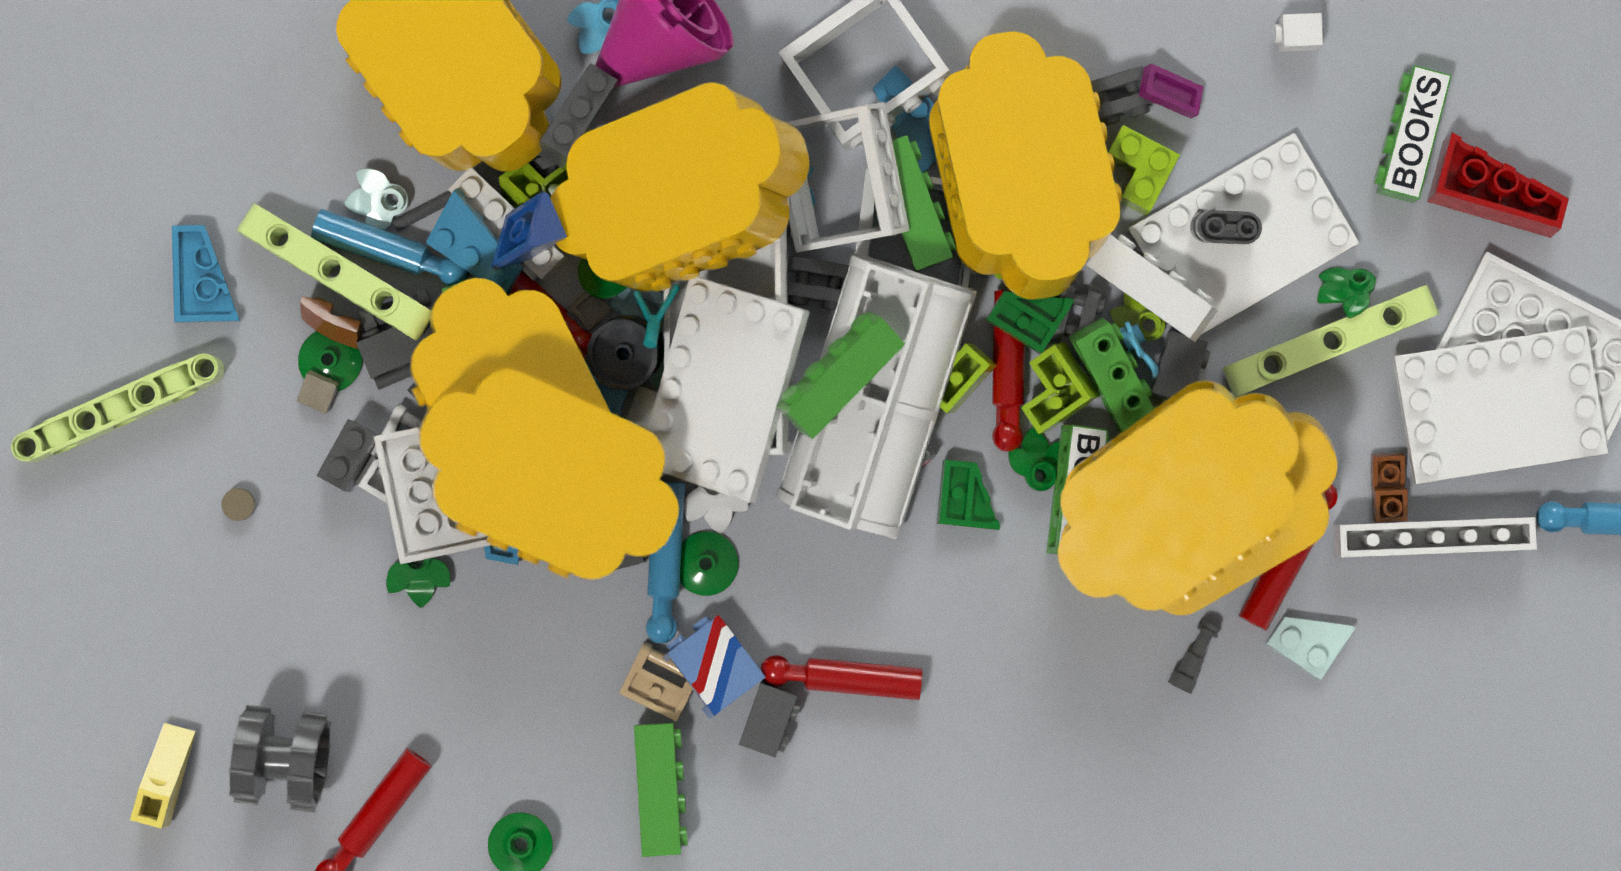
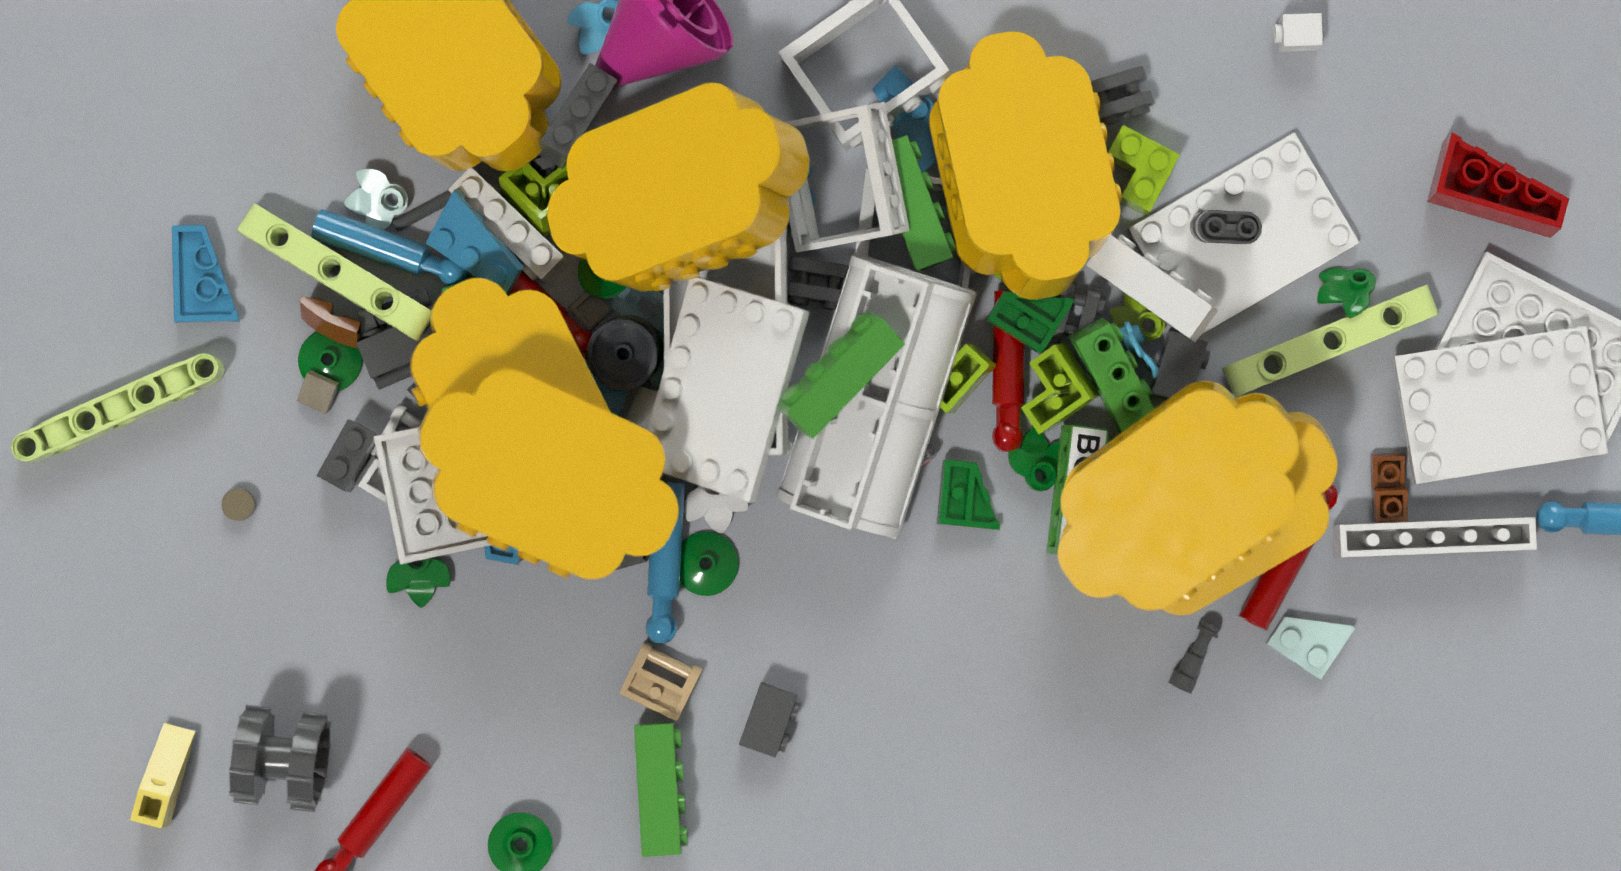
(528, 232): blue slope -> none
(654, 321): teal plant -> none
(714, 664): panel -> none
(846, 677): red piece -> none
(1171, 91): magenta tile -> none
(1412, 134): brick -> none

